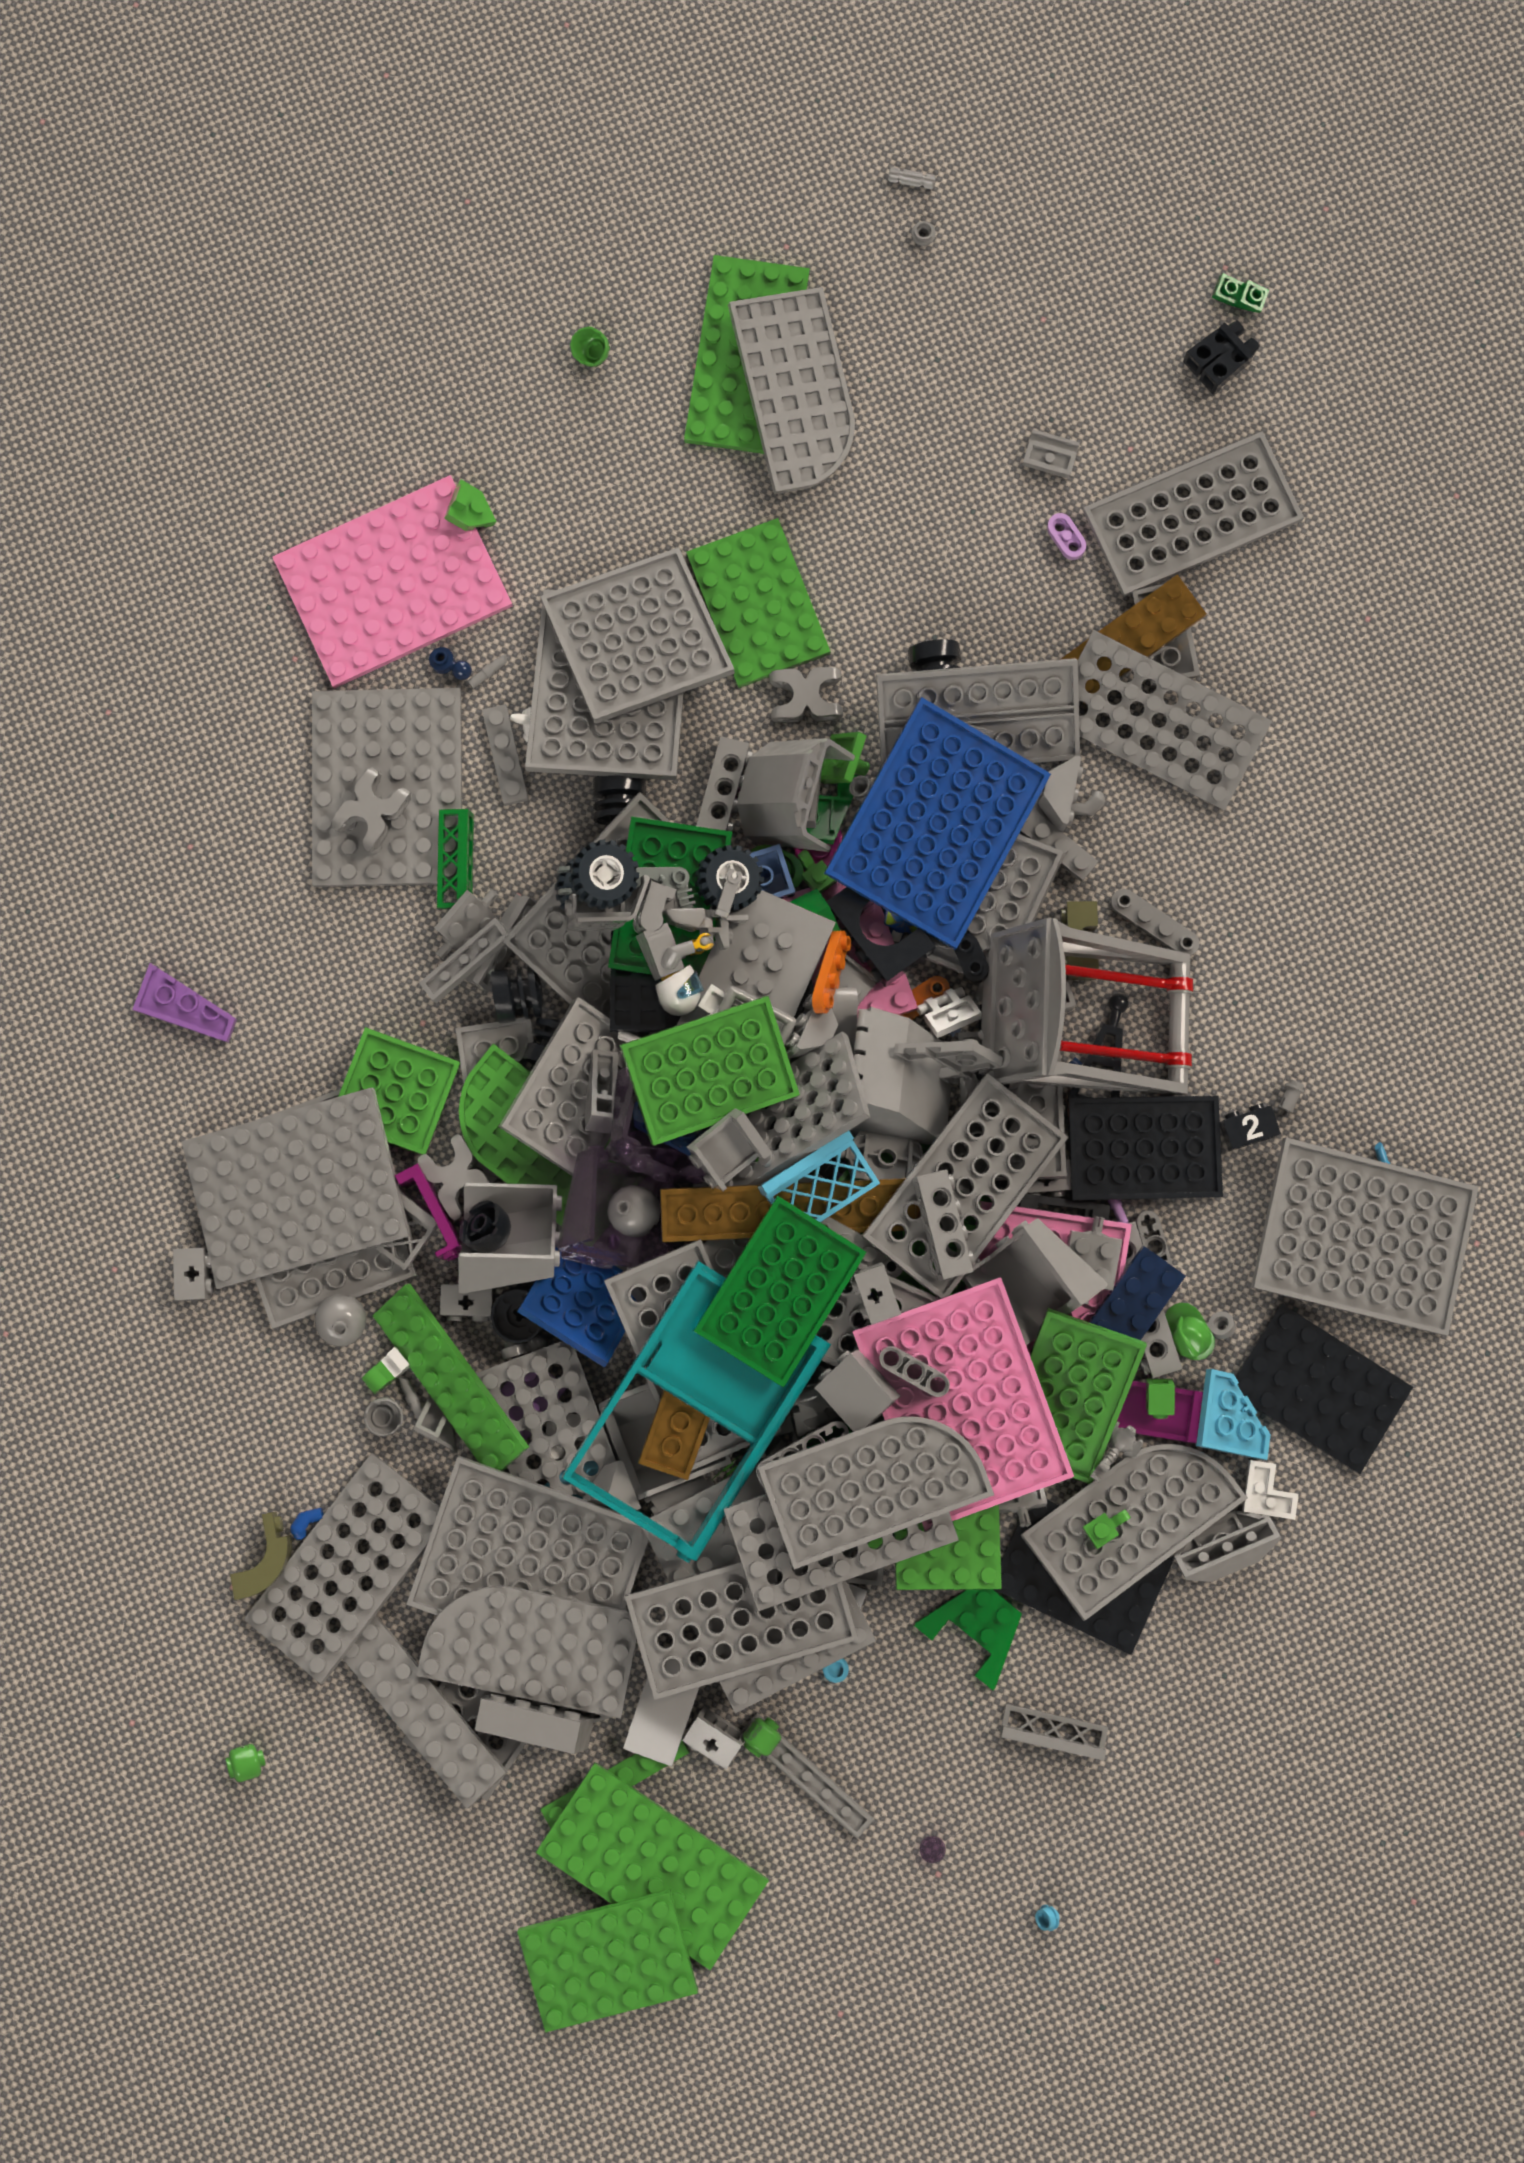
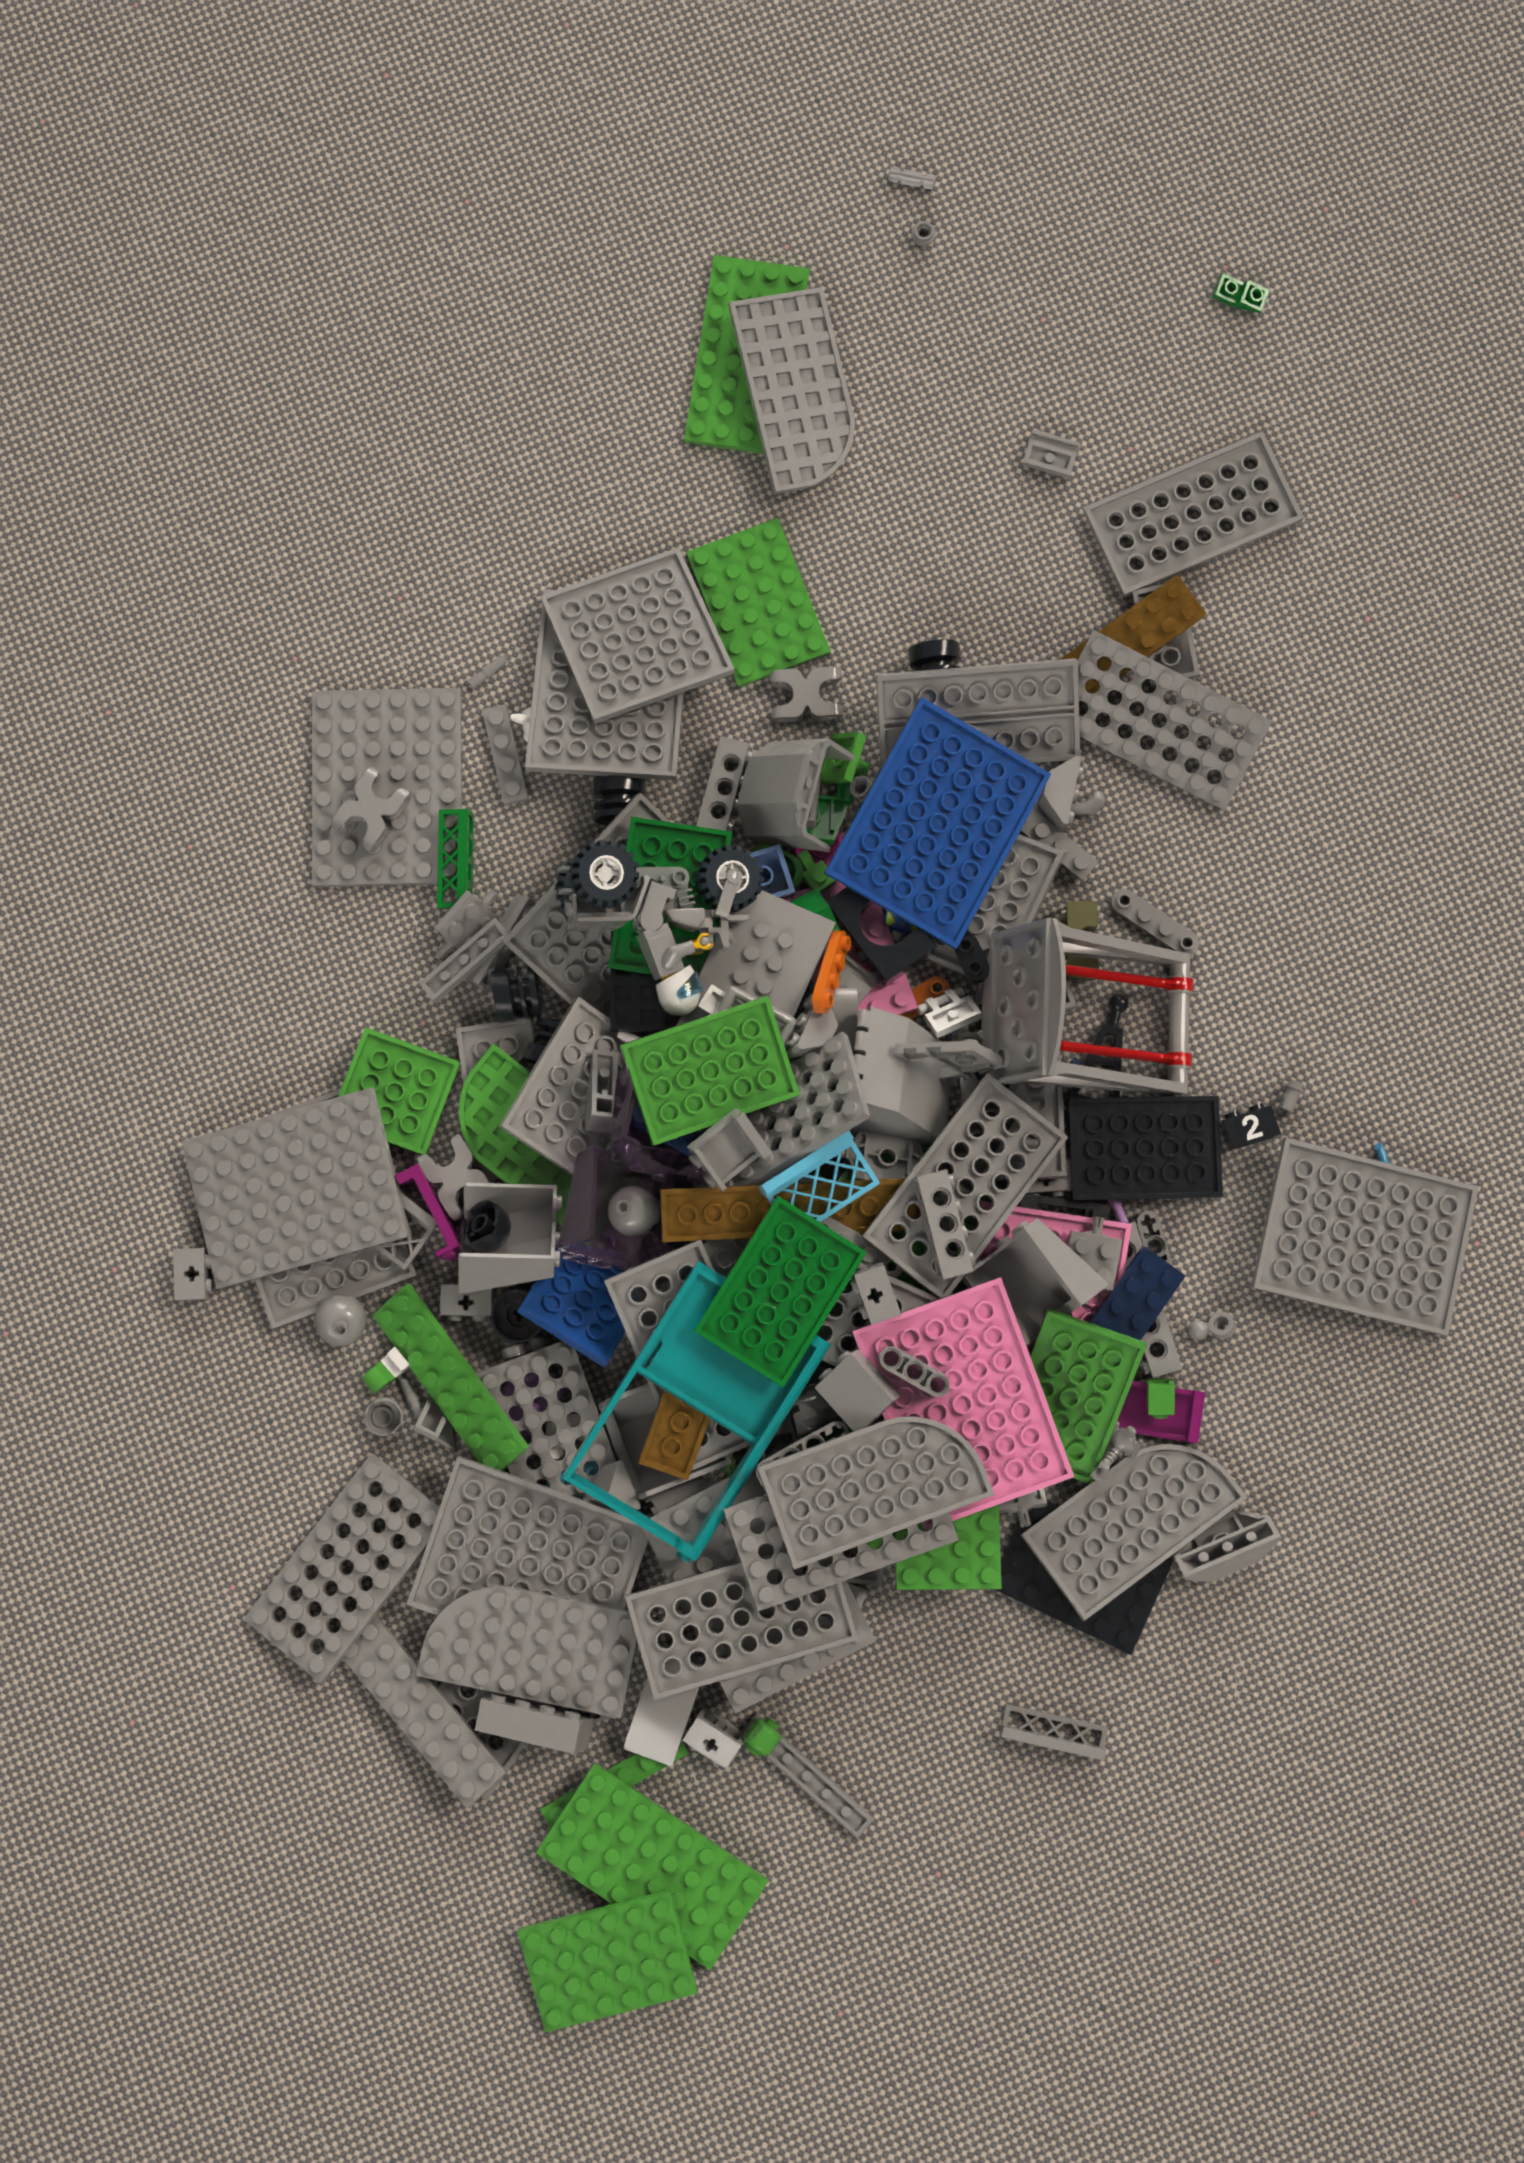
(179, 1005): medium lavender wing -> none
(245, 1763): bright green head -> none
(271, 1566): olive arch -> none
(301, 1522): blue arm -> none
(390, 583): bright pink plate -> none
(460, 669): dark blue plate -> none
(469, 508): bright green plate -> none
(589, 346): bright green hair -> none
(837, 1671): medium azure tile -> none
(932, 1849): clear purple plate -> none
(985, 1619): green wing -> none
(1047, 1918): medium azure plate -> none
(1067, 537): lavender plate -> none
(1103, 1530): bright green plate -> none
(1190, 1331): bright green piece -> none
(1221, 356): black hips -> none
(1229, 1419): medium azure plate -> none
(1262, 1497): white plate -> none
(1321, 1388): black plate -> none

